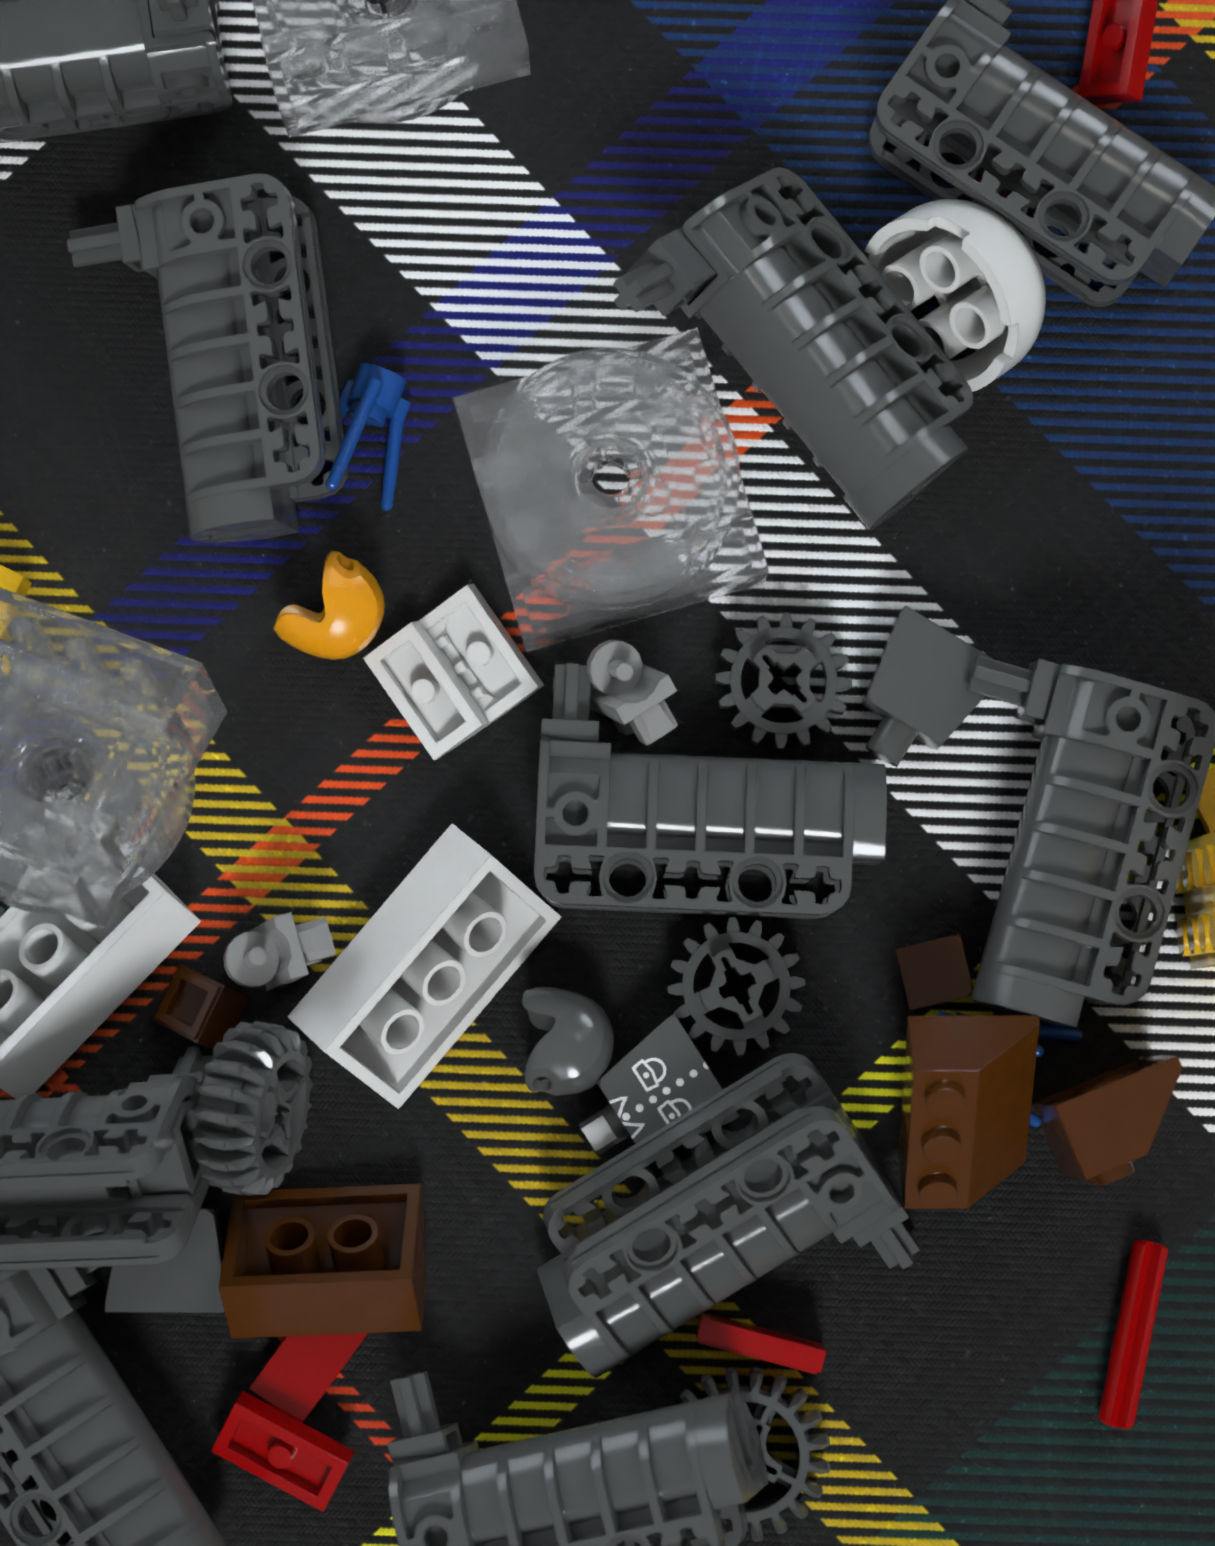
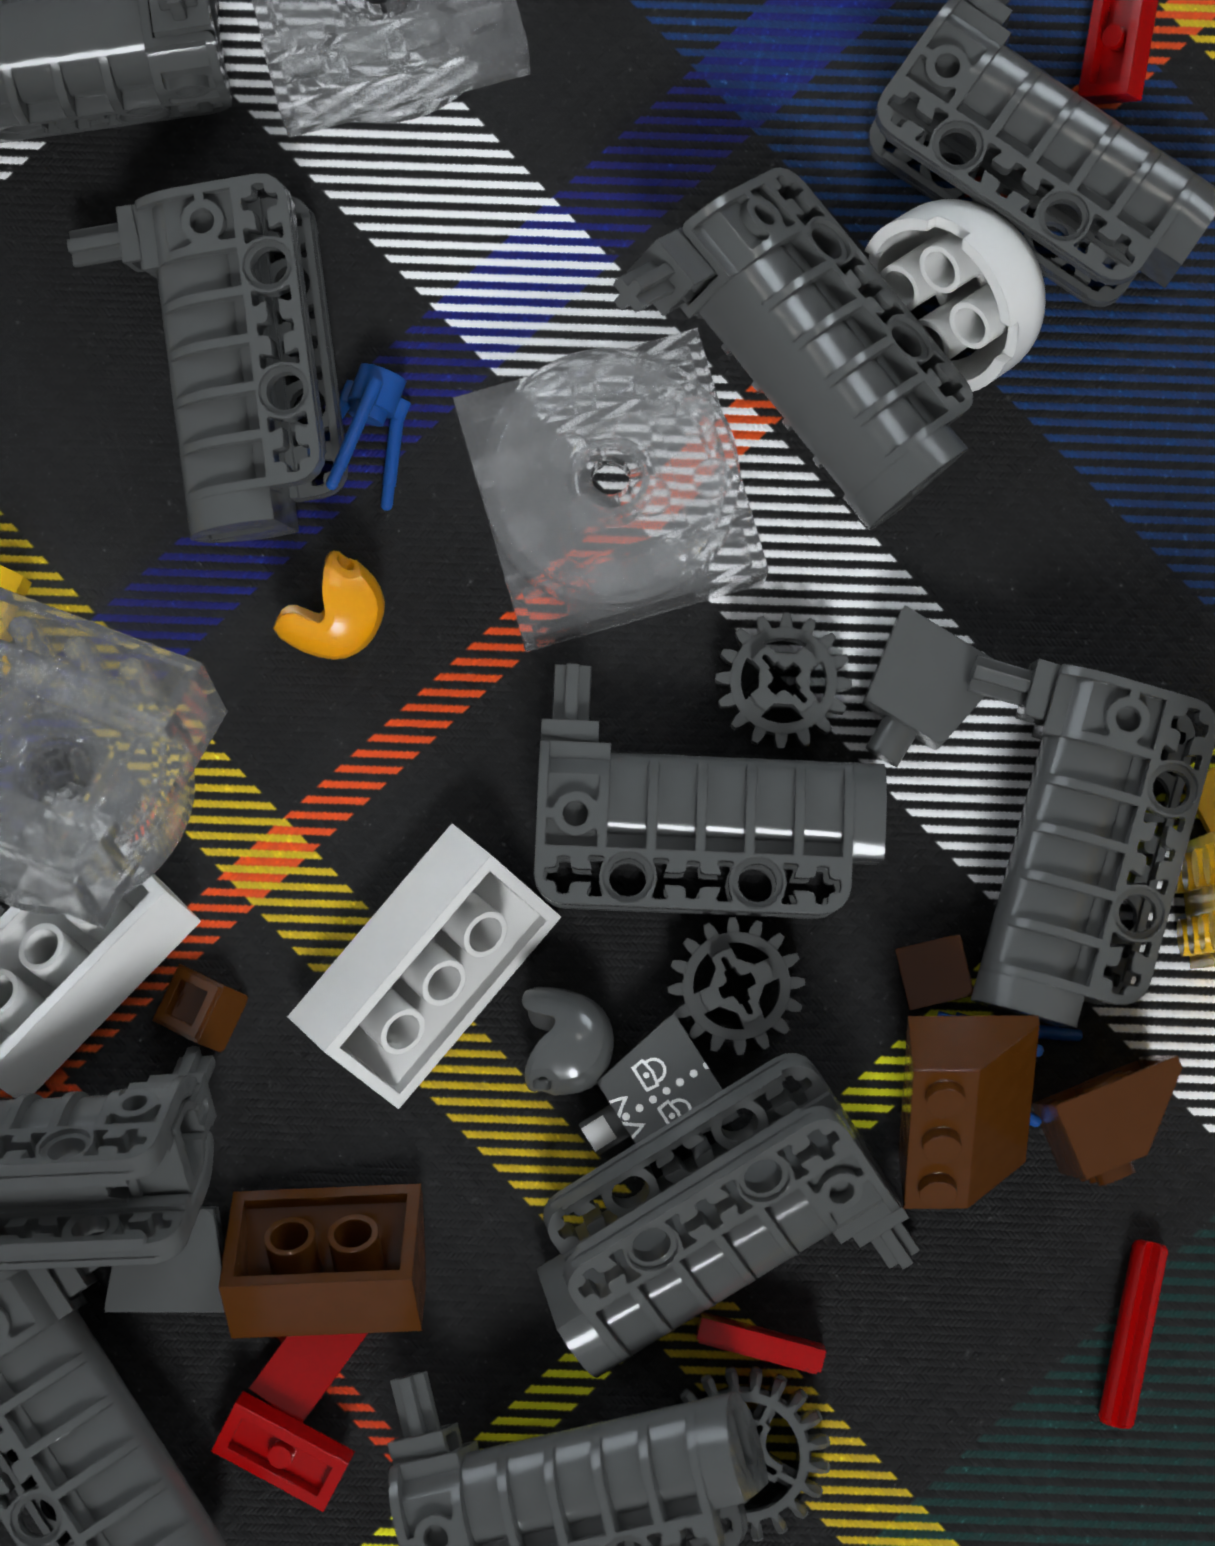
(252, 1108): dark grey gear -> none
(277, 952): light grey hips -> none
(453, 671): white slope -> none
(630, 691): light grey hips -> none

